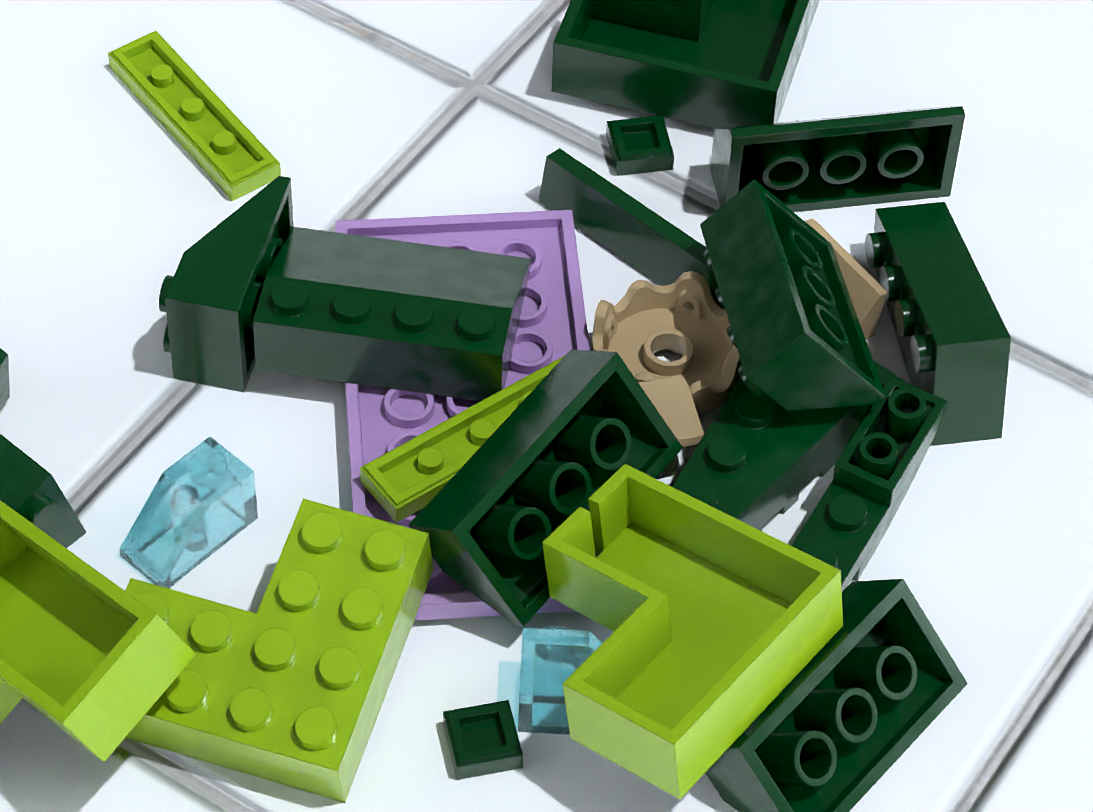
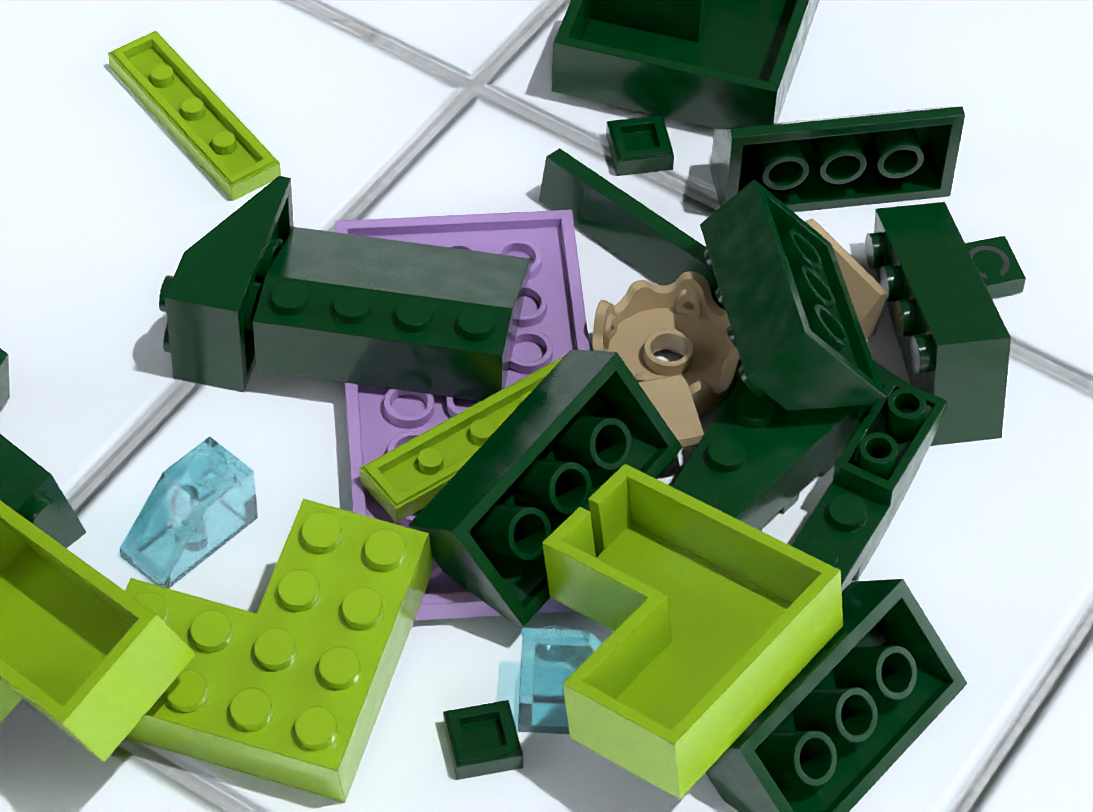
(997, 266): none -> dark green tile

